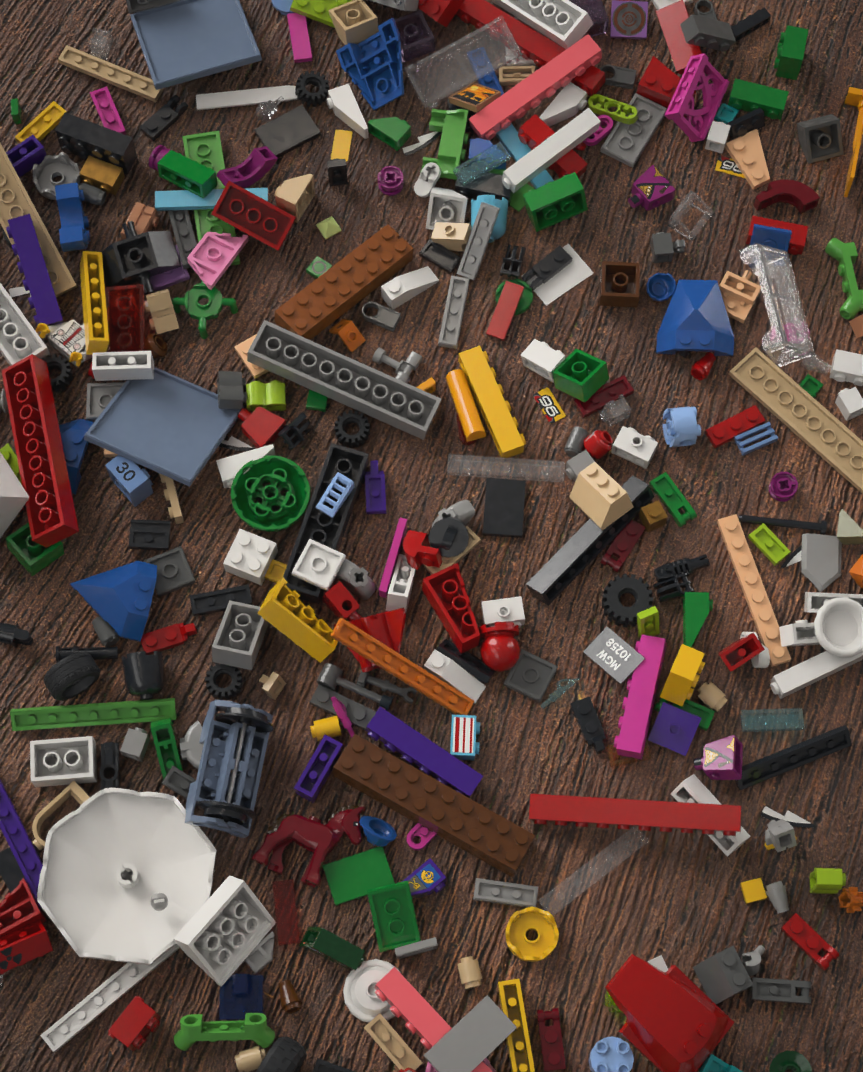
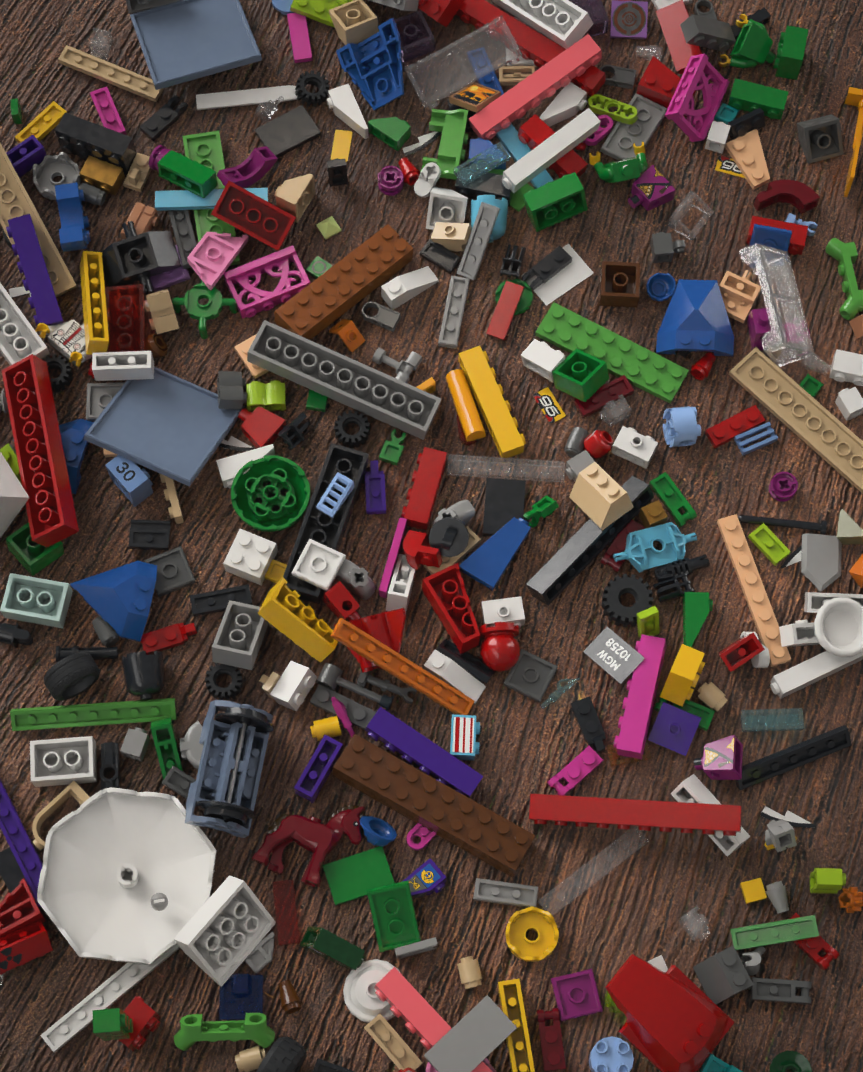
(36, 600): none -> light aqua brick
(111, 1024): none -> green brick
(138, 173): none -> tan hinge
(265, 265): none -> dark pink fence
(293, 685): none -> white brick
(392, 449): none -> green plate
(409, 171): none -> red cone
(425, 488): none -> red brick
(495, 555): none -> blue slope
(541, 509): none -> green plate
(576, 771): none -> dark pink plate
(576, 995): none -> magenta tile
(621, 169): none -> green torso
(622, 356): none -> bright green plate
(643, 555): none -> medium azure plate
(648, 52): none -> clear cone
(695, 924): none -> clear brick
(751, 46): none -> green torso
(758, 325): none -> magenta torso
(774, 932): none -> green plate
(791, 219): none -> light blue piece

